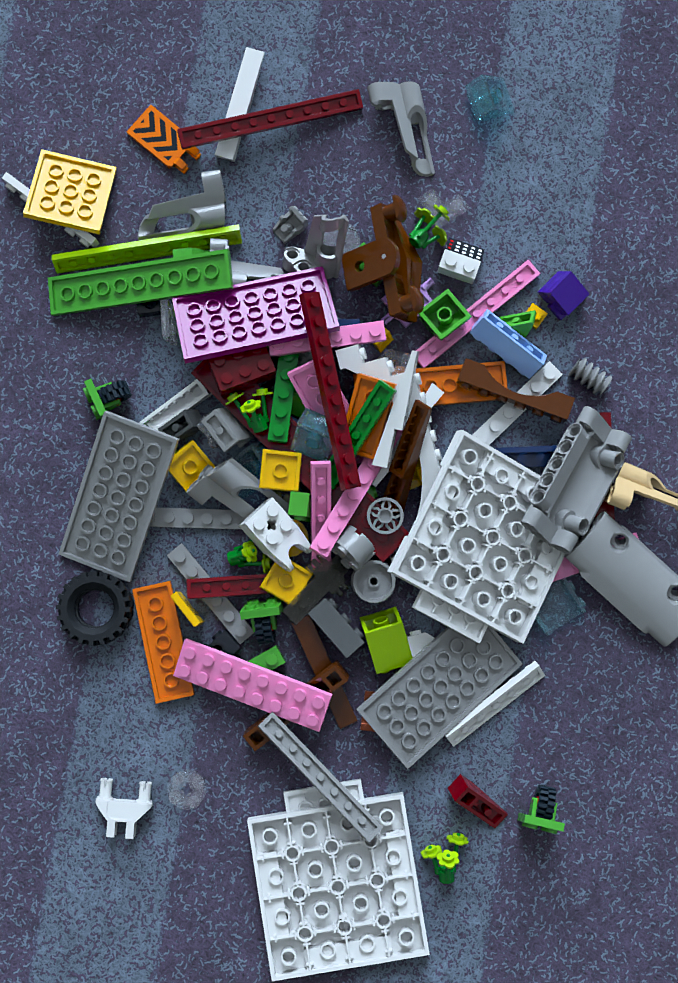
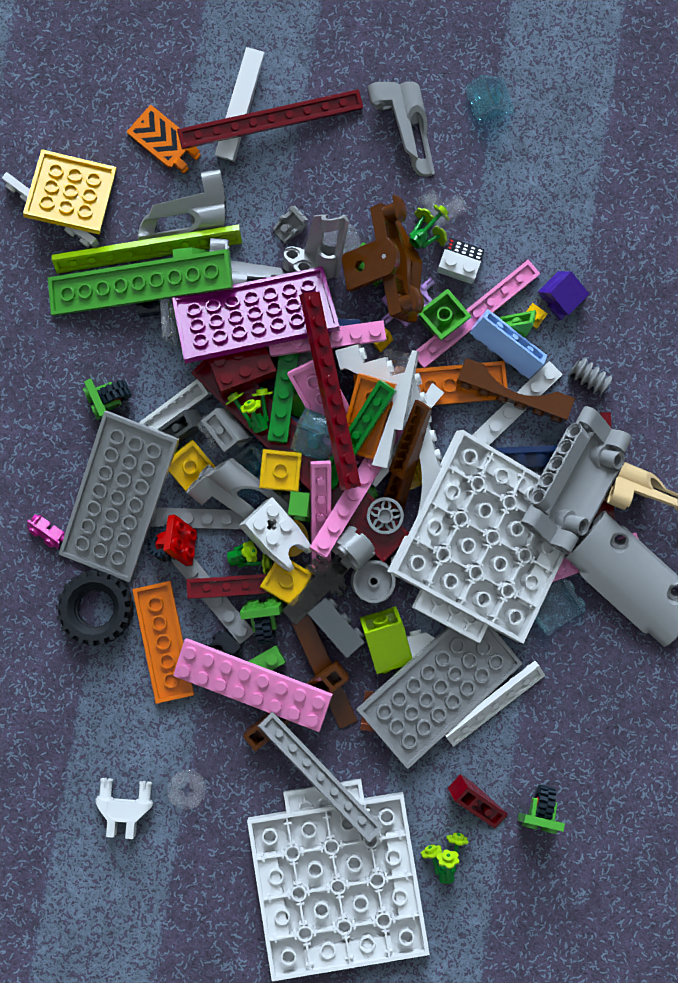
(38, 527): none -> dark pink hinge
(174, 541): none -> red plate
(187, 609): yellow tile -> none

